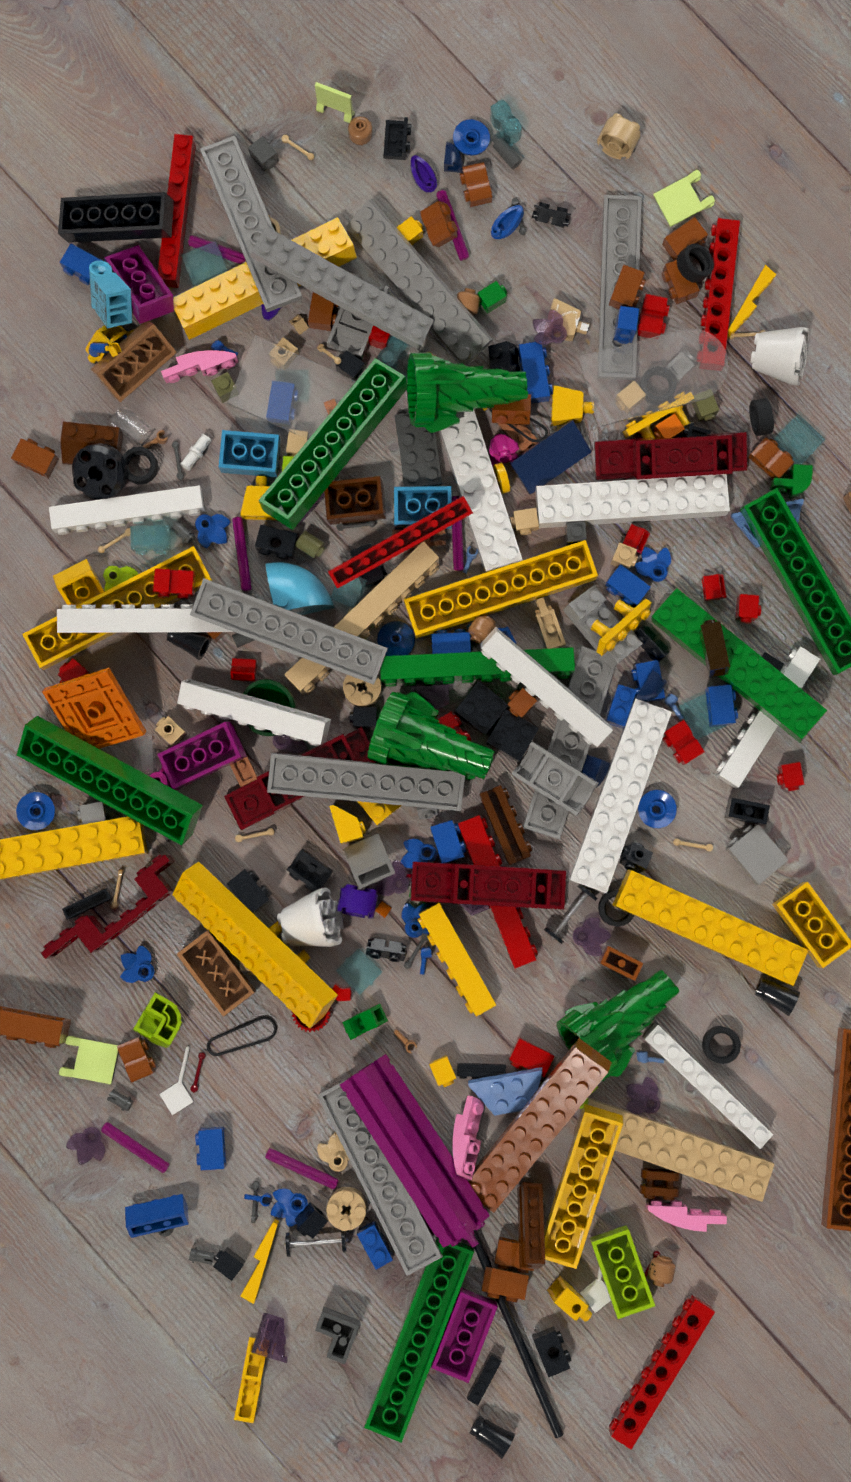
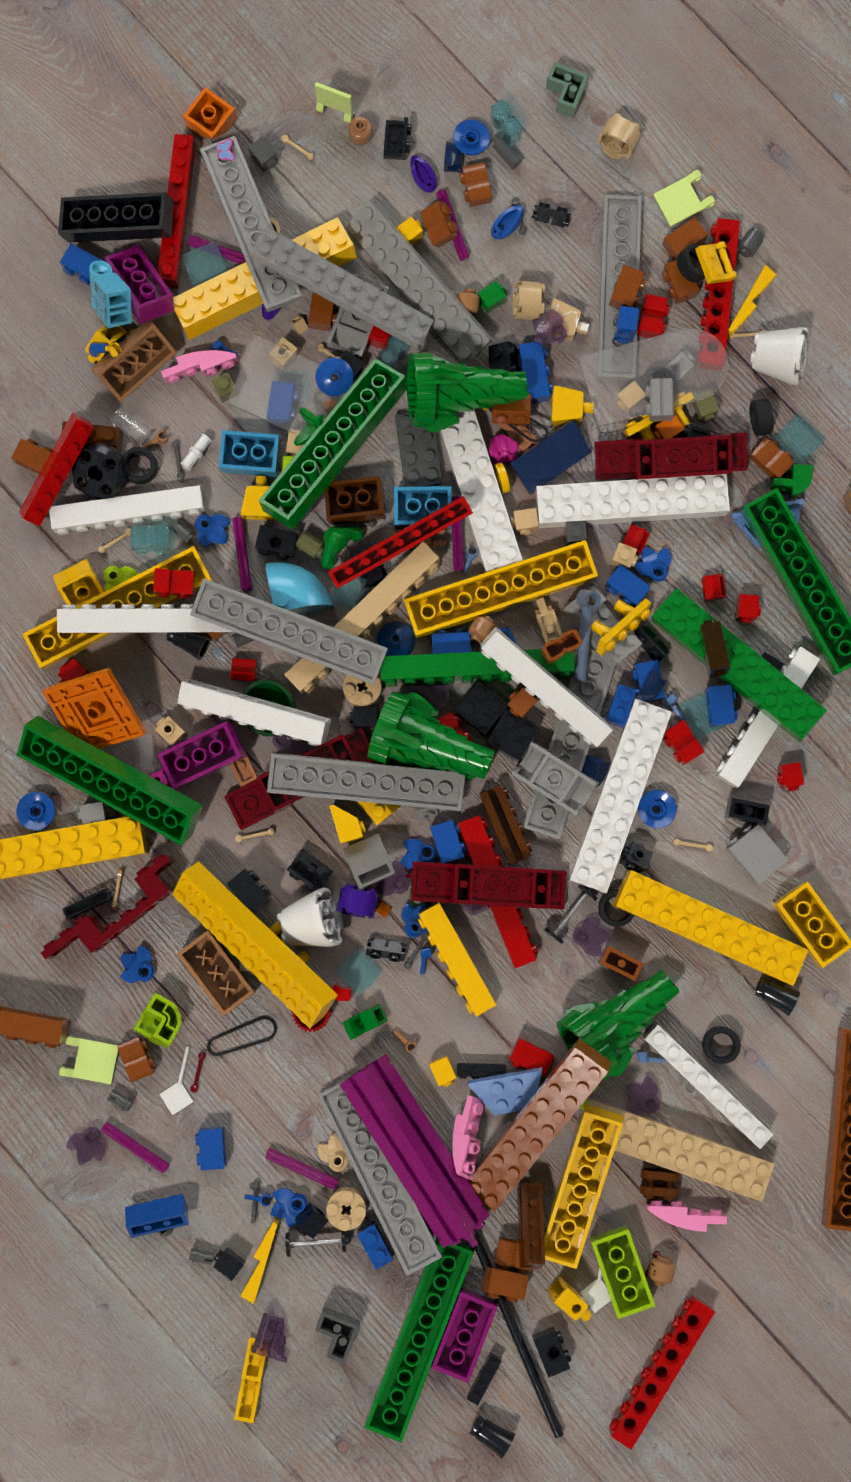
(56, 469): none -> red brick
(209, 115): none -> orange slope
(224, 150): none -> medium blue sticker
(313, 423): none -> green piece
(325, 371): none -> blue dish
(335, 540): none -> green head
(527, 300): none -> tan brick
(556, 648): none -> dark orange brick
(570, 85): none -> sand green brick
(585, 630): none -> sand blue piece
(660, 399): none -> light grey brick
(711, 264): none -> yellow plate
(751, 243): none -> dark grey brick

